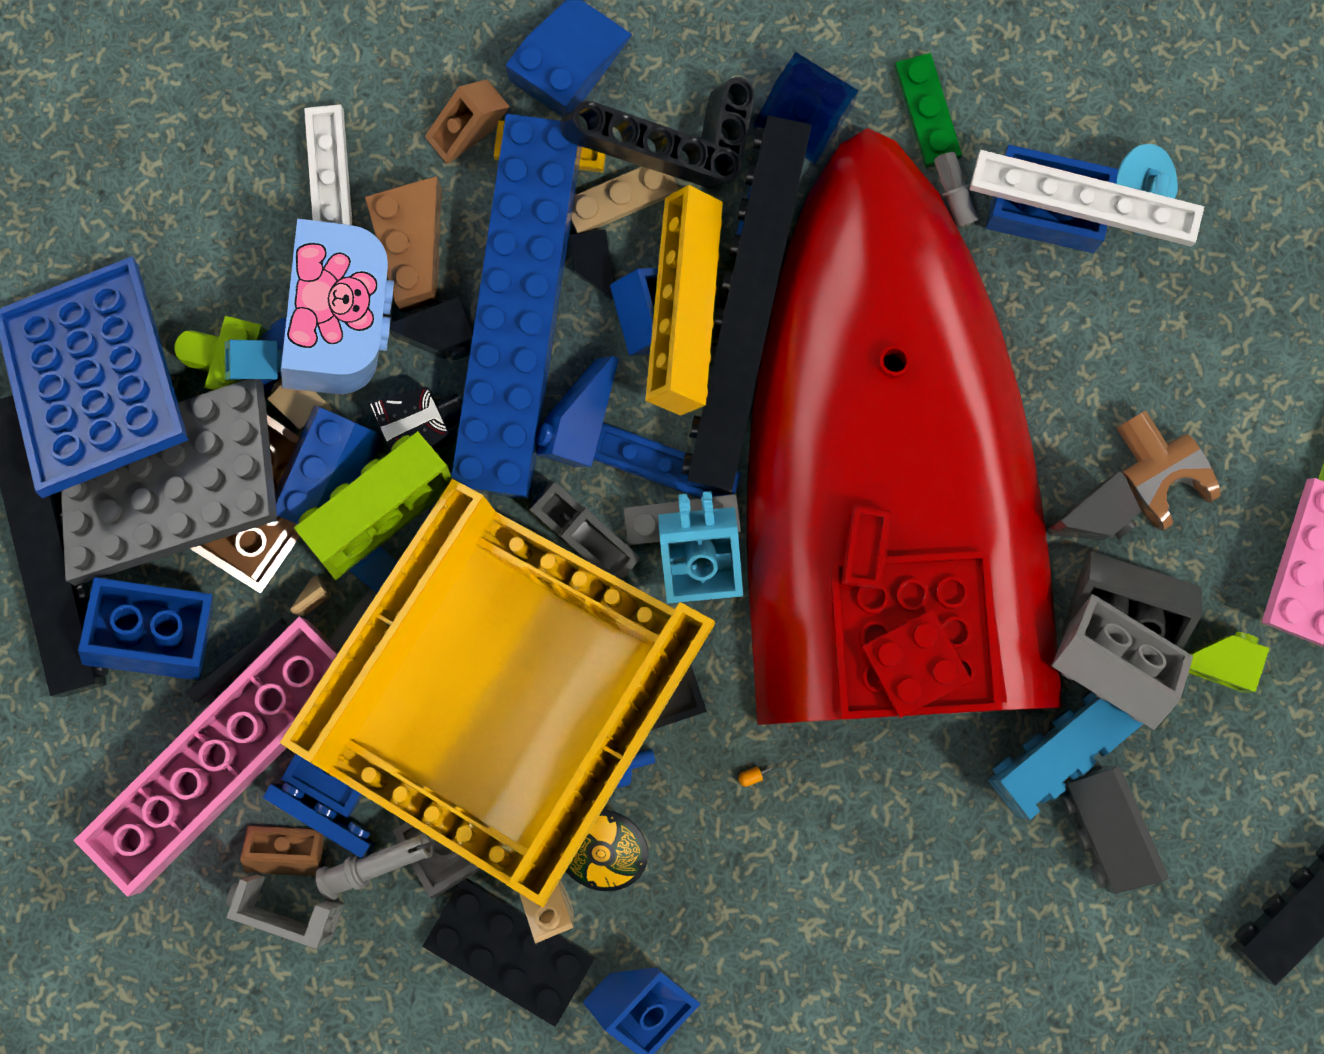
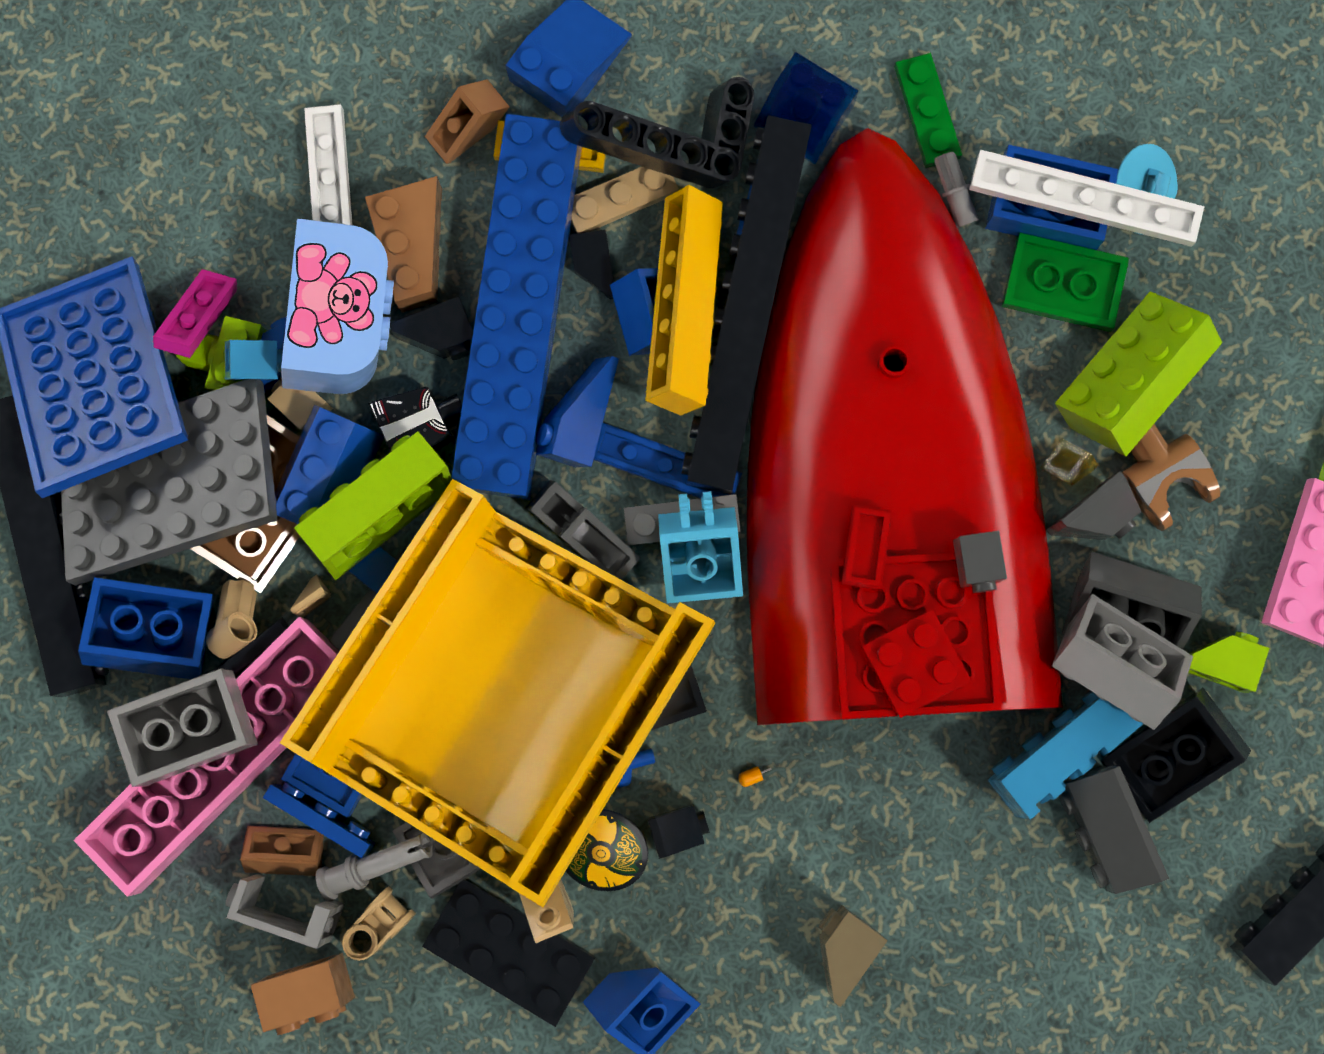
(182, 727): none -> light grey brick
(195, 313): none -> dark pink plate
(234, 619): none -> tan piece
(303, 992): none -> medium nougat brick
(378, 924): none -> tan piece
(678, 830): none -> black slope
(847, 951): none -> dark tan slope
(980, 561): none -> dark grey brick
(1065, 282): none -> green plate
(1069, 463): none -> clear yellow slope
(1139, 372): none -> lime brick
(1179, 756): none -> black slope

